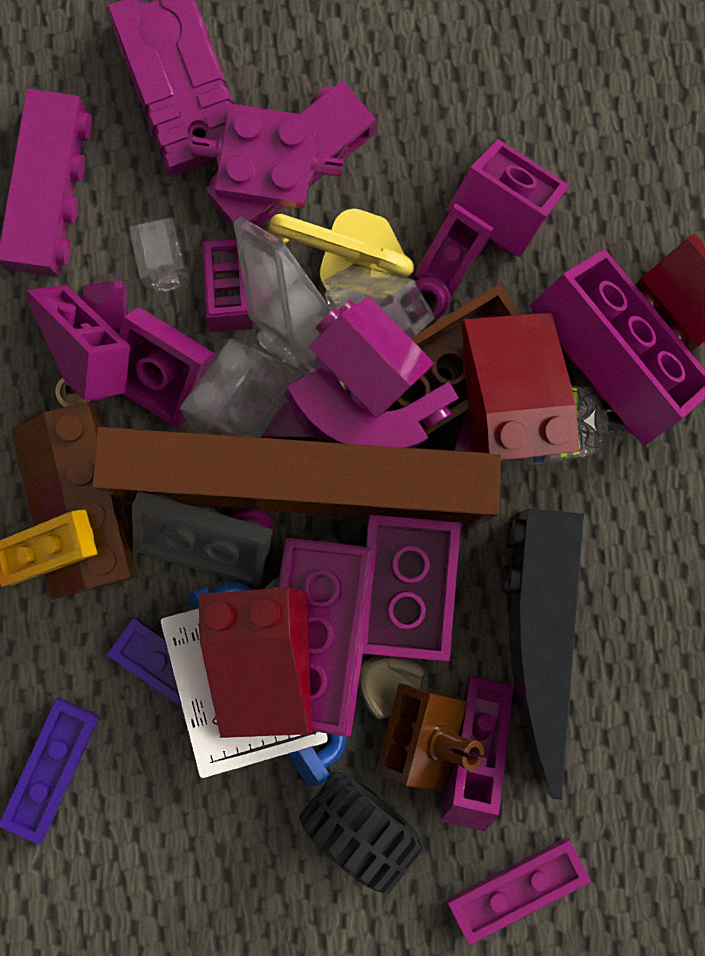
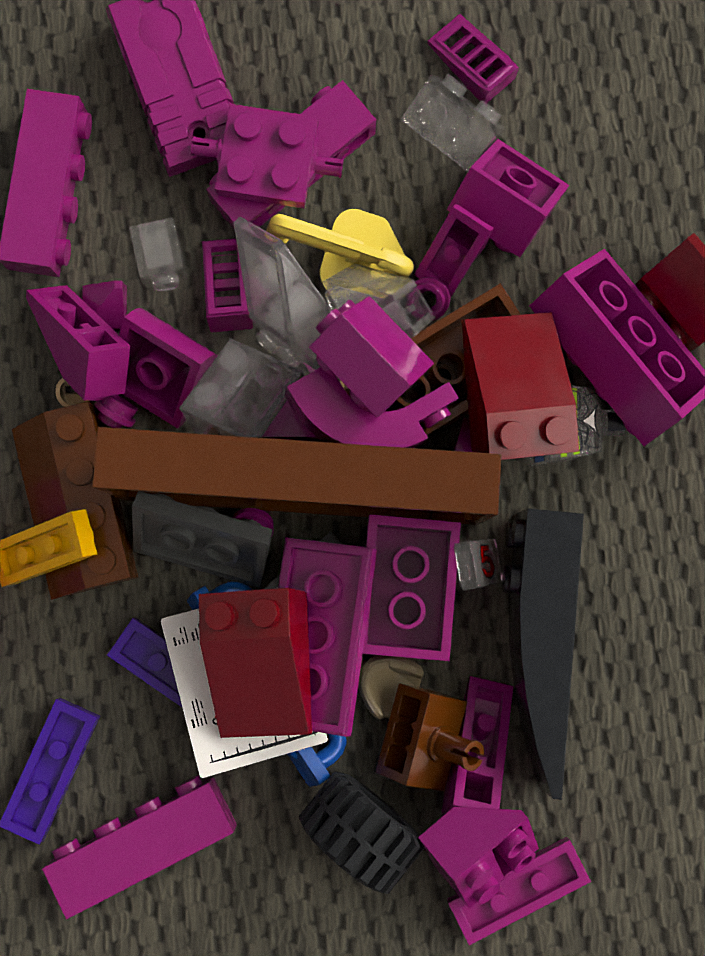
(116, 411): none -> magenta plate
(139, 847): none -> magenta brick
(453, 121): none -> clear bracket
(478, 563): none -> clear tile
(479, 849): none -> magenta slope
(482, 89): none -> magenta slope

